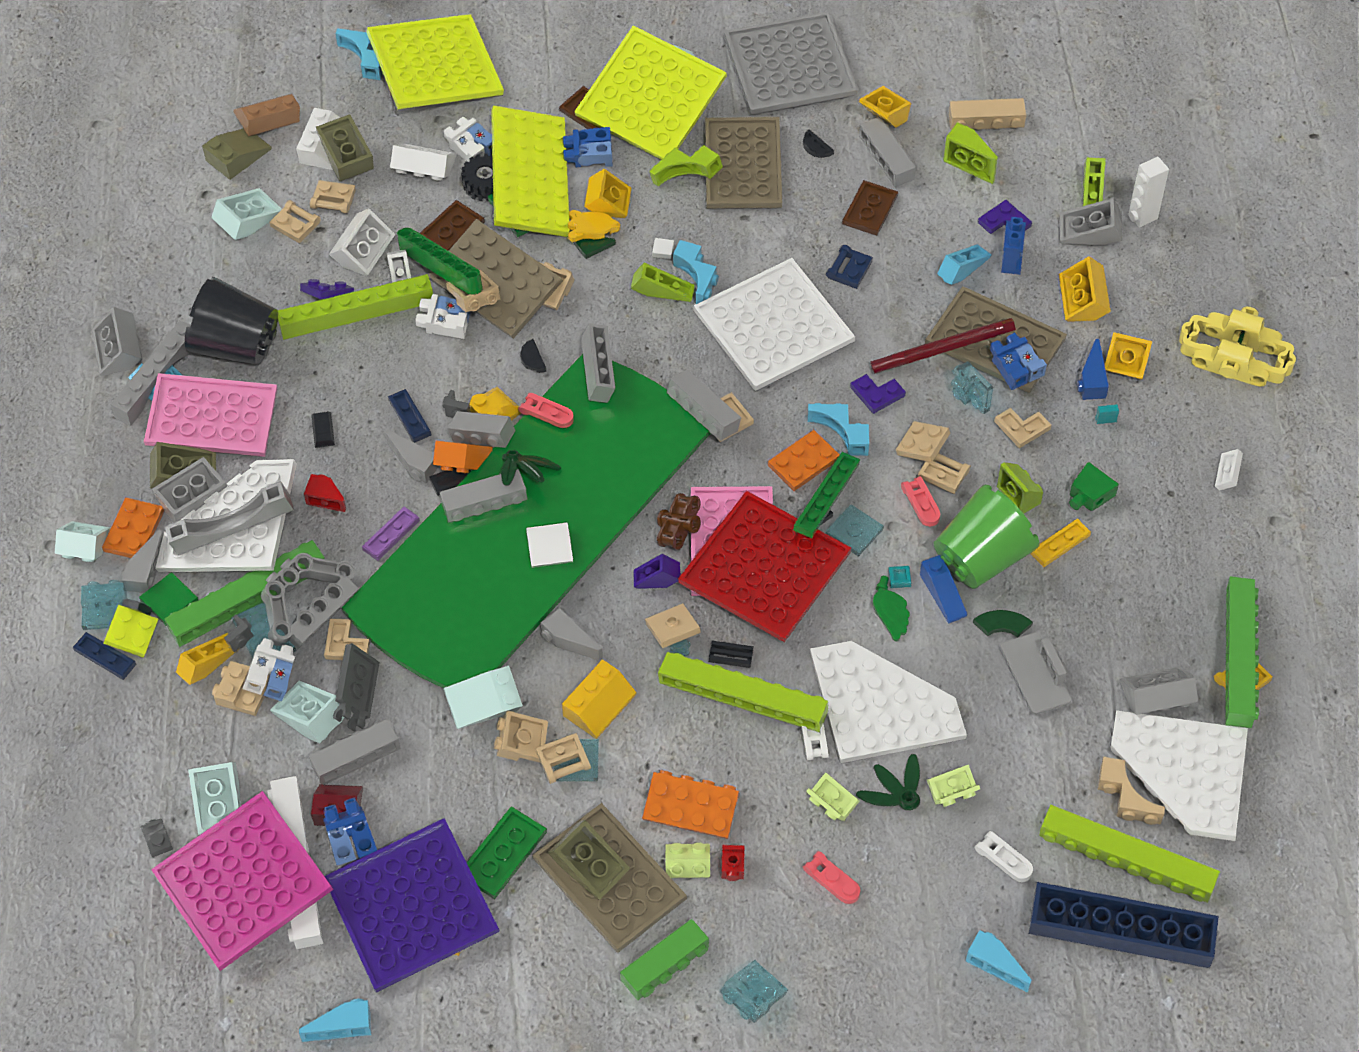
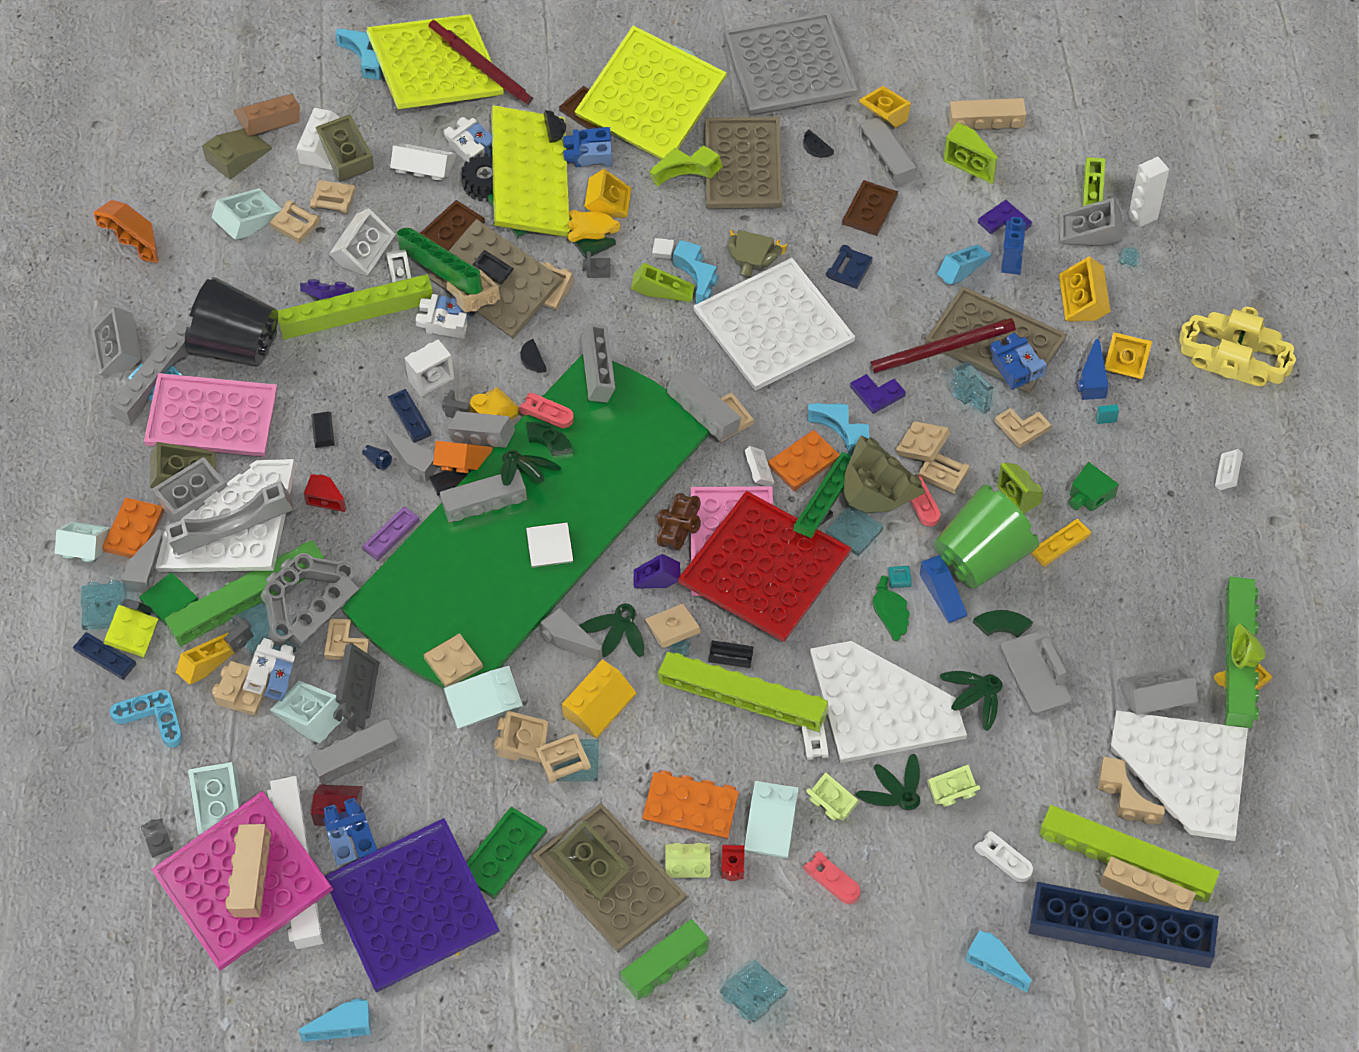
(129, 228): none -> orange brick
(158, 709): none -> medium azure beam
(249, 870): none -> tan brick
(378, 457): none -> dark blue cone
(429, 367): none -> white brick
(453, 661): none -> tan plate
(481, 62): none -> dark red piece
(493, 266): none -> black tile
(548, 436): none -> dark green tile
(555, 126): none -> black tile
(597, 267): none -> dark grey bracket
(619, 625): none -> dark green plant
(753, 251): none -> olive torso
(759, 466): none -> white plate
(771, 819): none -> light aqua slope
(878, 480): none -> olive brick
(983, 686): none -> dark green plant
(1129, 256): none -> clear light blue plate
(1144, 886): none -> tan brick
(1246, 648): none -> lime hat

